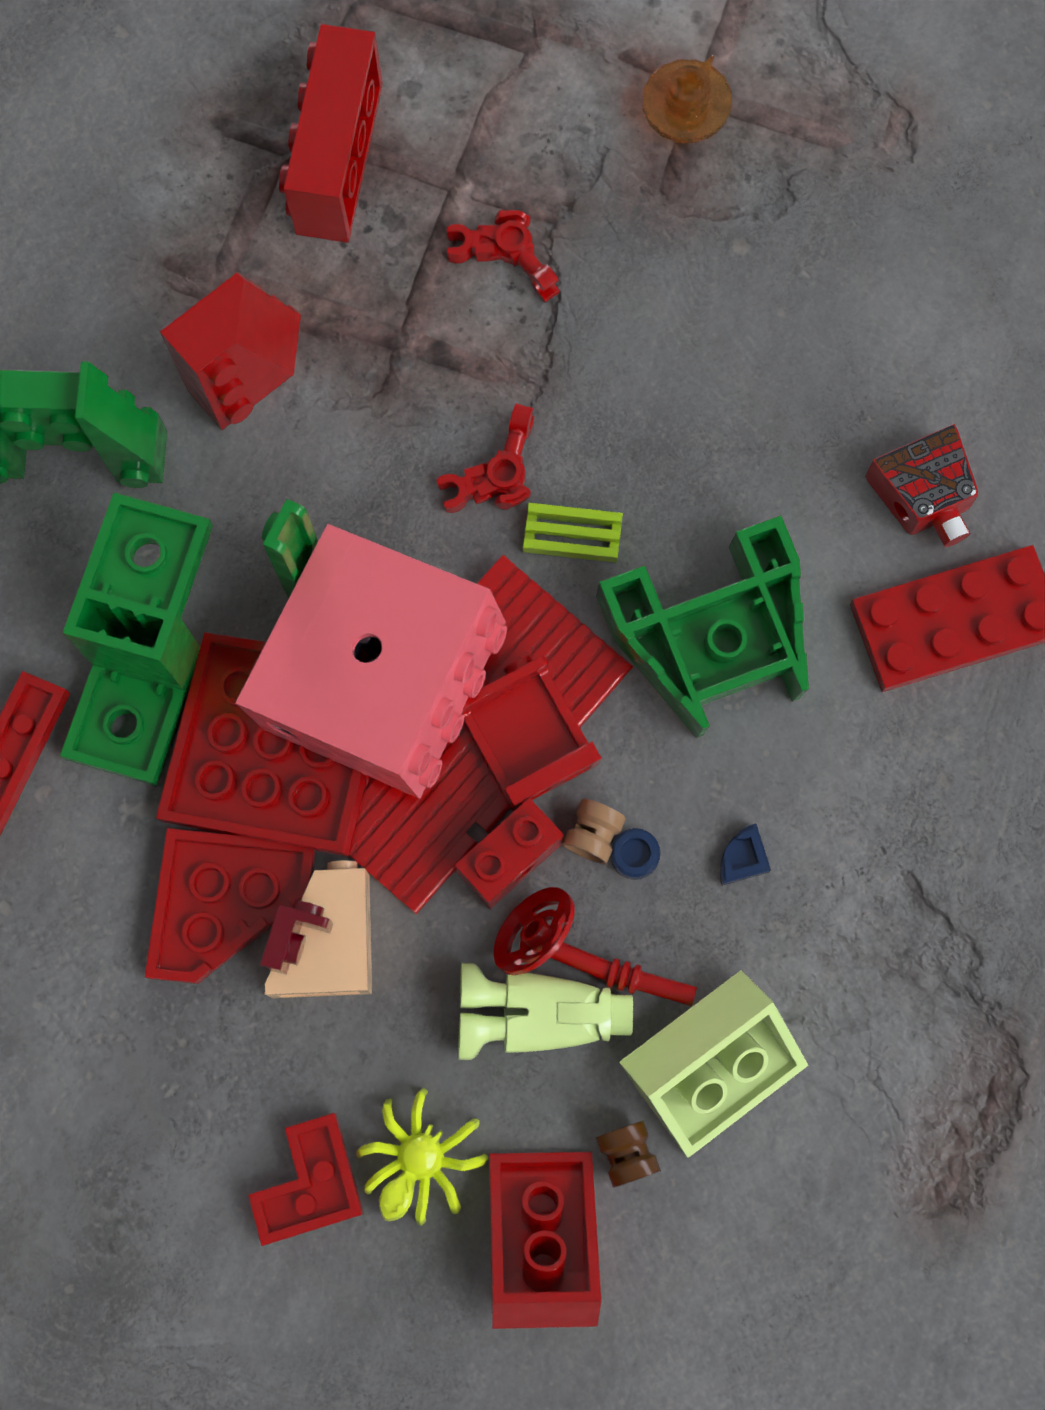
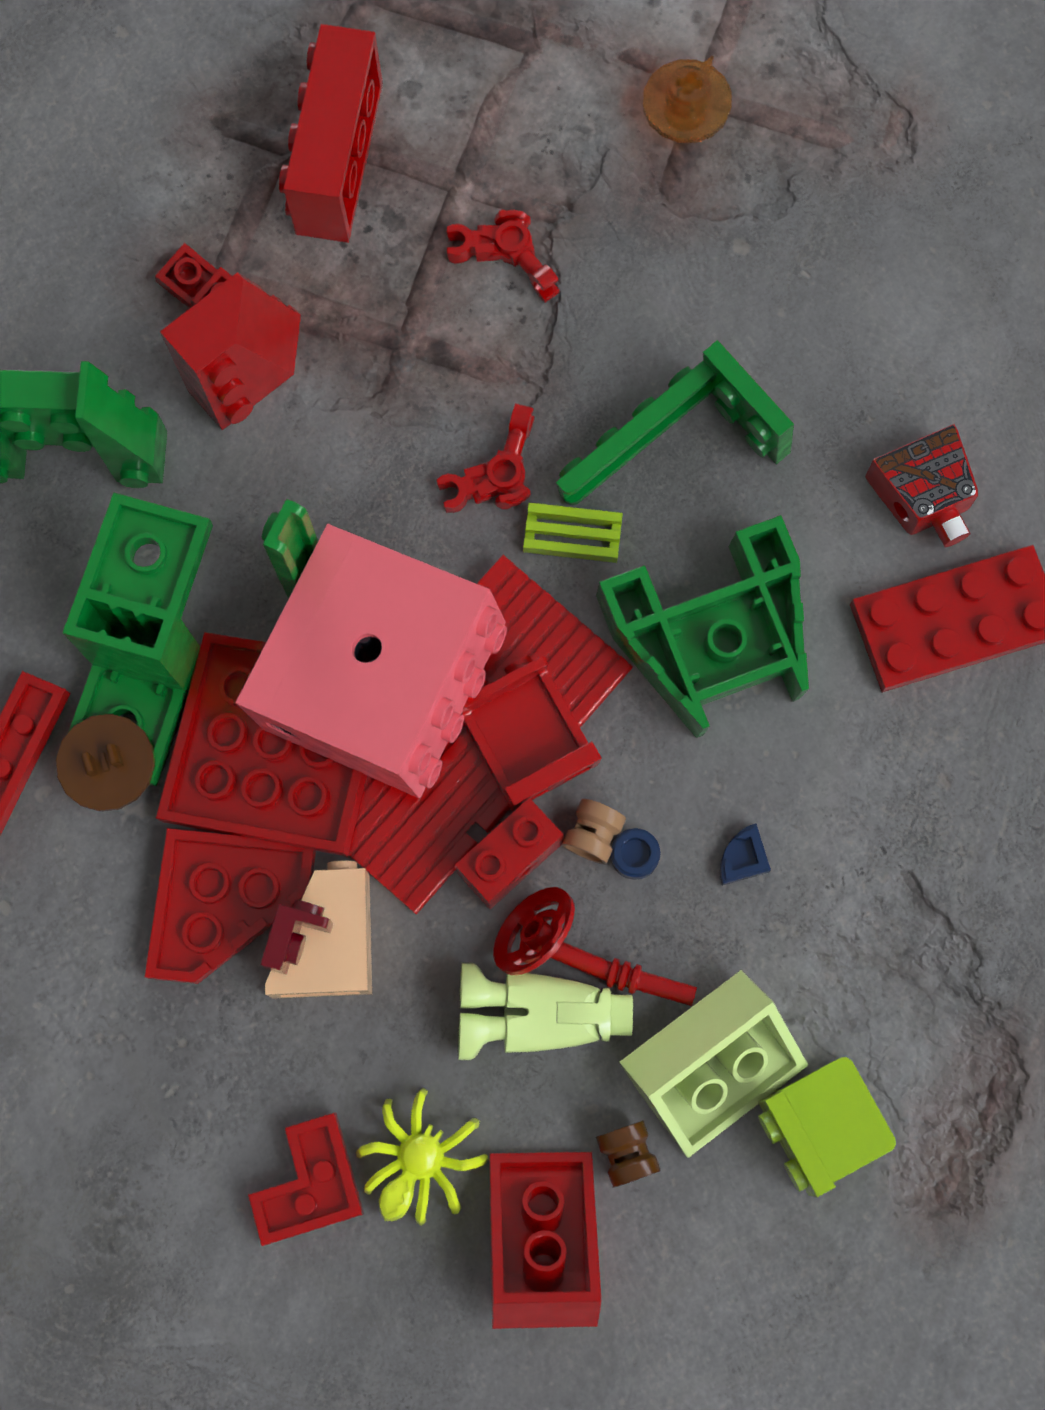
(105, 762): none -> reddish brown piece
(190, 276): none -> red slope
(737, 400): none -> green bracket
(826, 1126): none -> lime bracket

